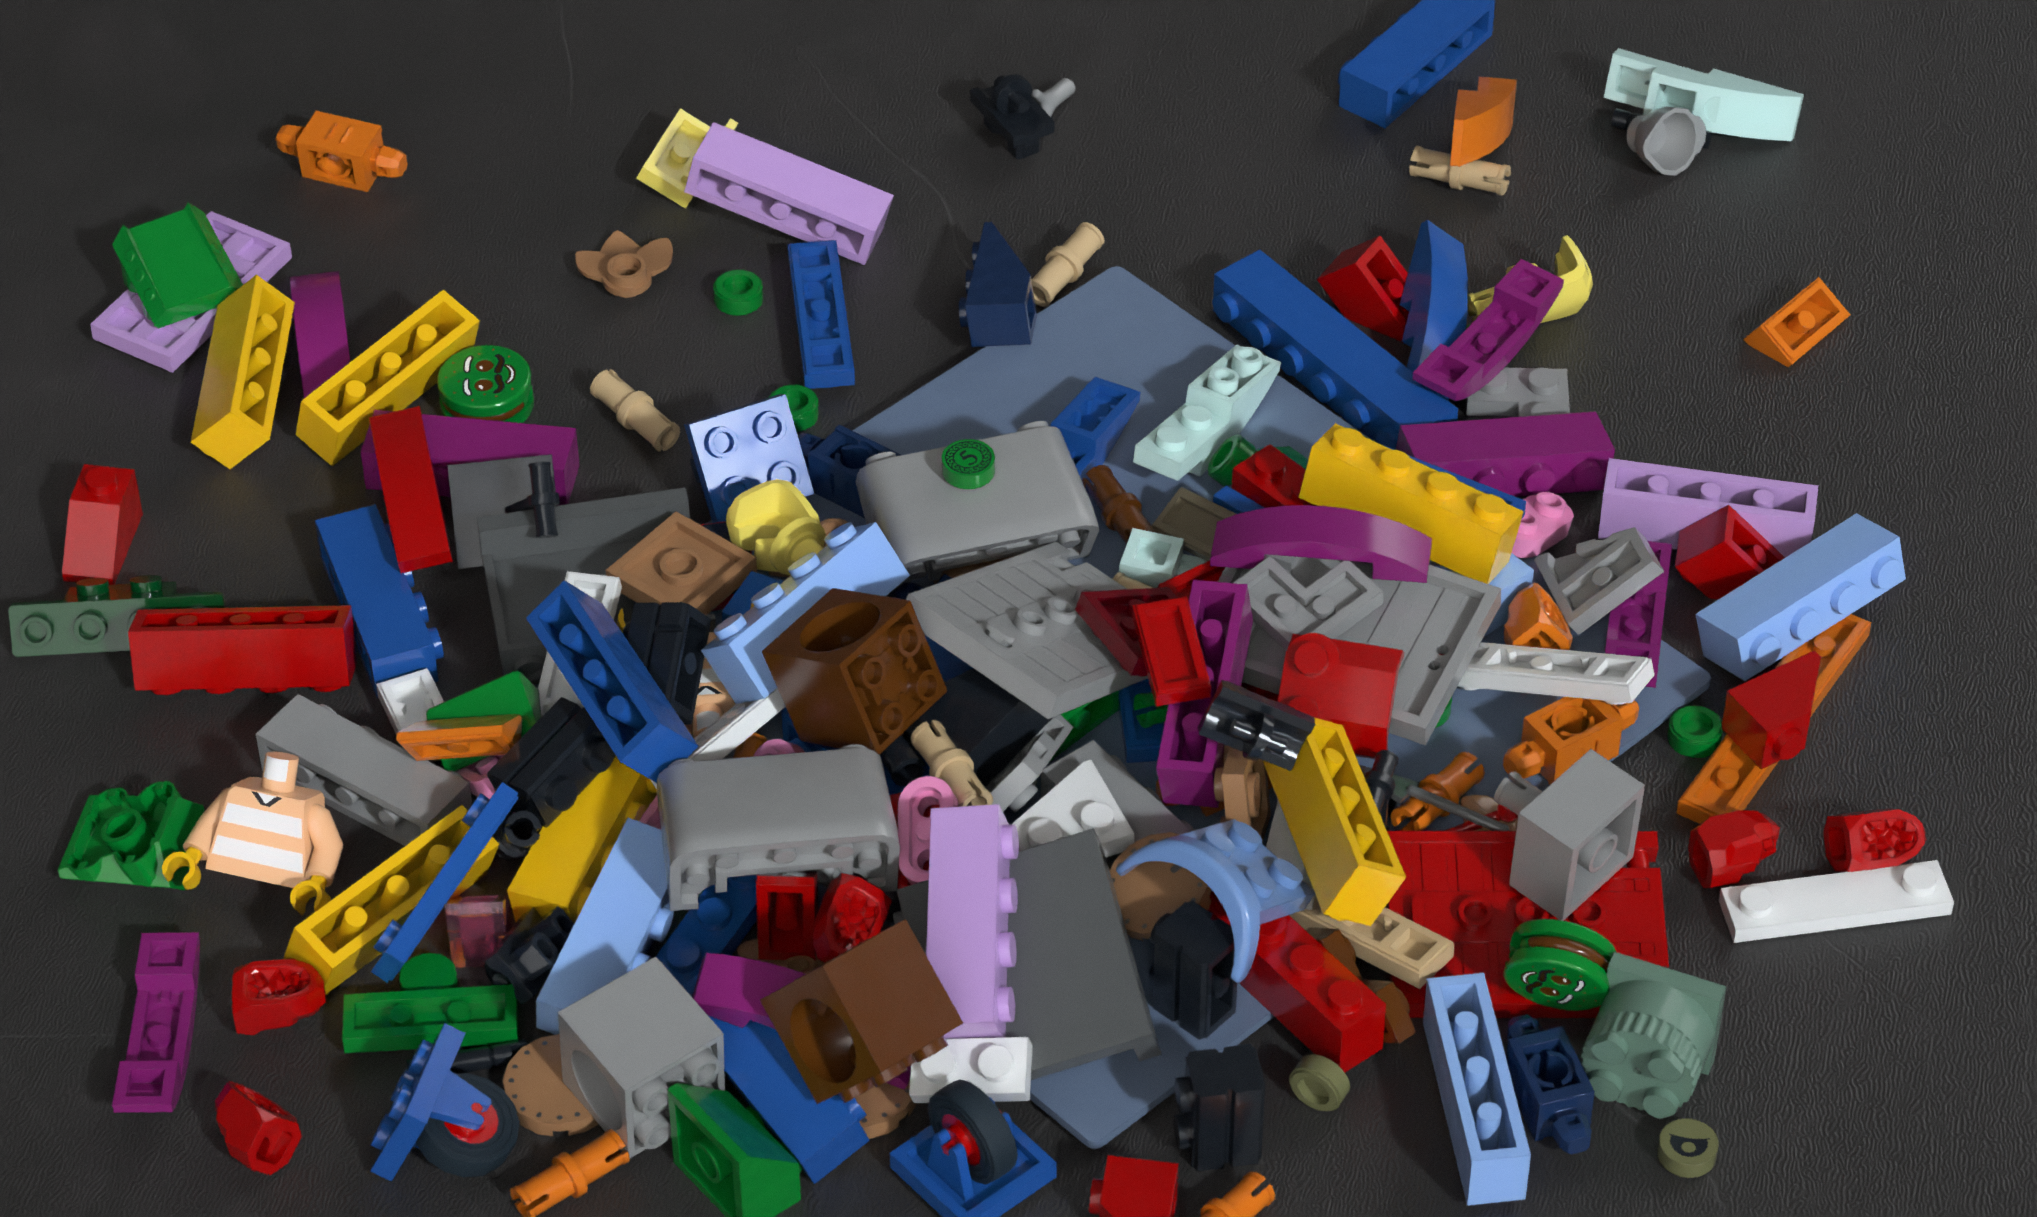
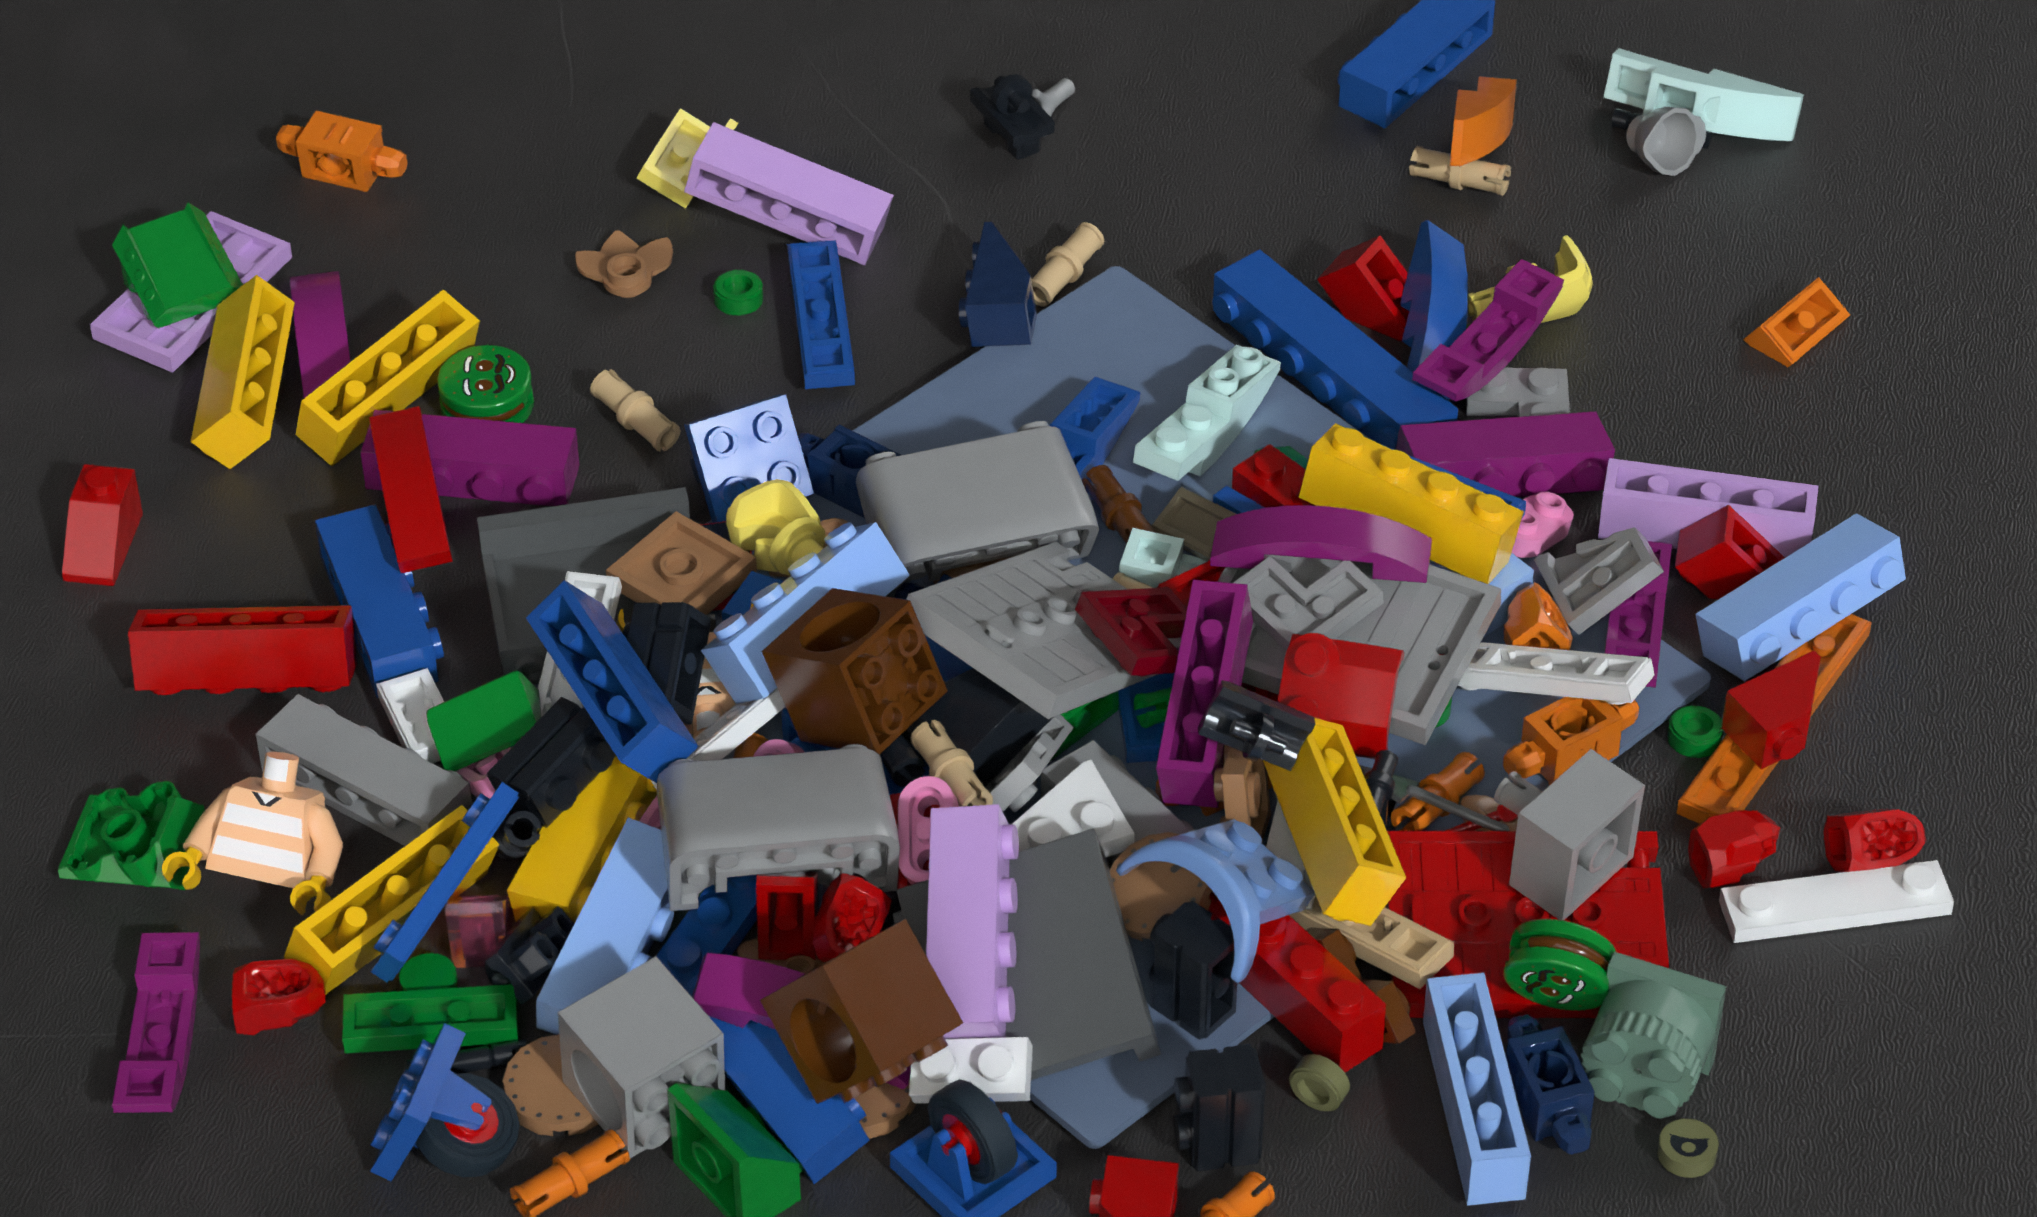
(95, 615): dark green bracket -> none
(256, 1128): red rock -> none
(461, 737): orange slope -> none
(496, 489): black plate -> none
(802, 404): green tile -> none
(968, 464): green tile -> none
(1171, 651): red tile -> none
(1227, 456): green tile -> none

